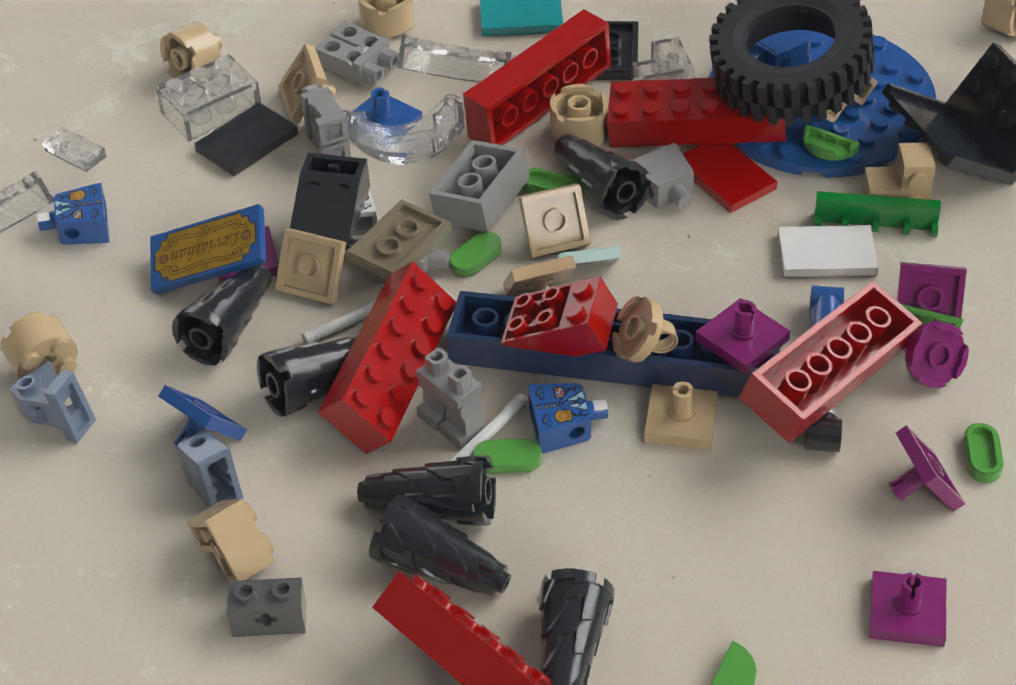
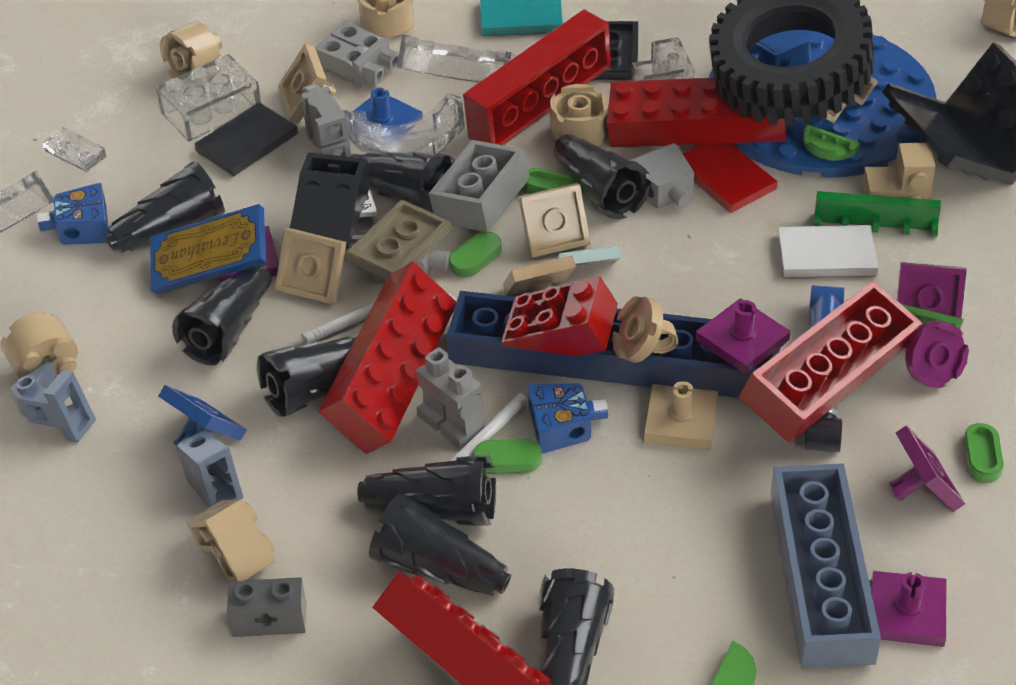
(177, 203): none -> black cone
(406, 175): none -> black cone
(824, 567): none -> sand blue brick

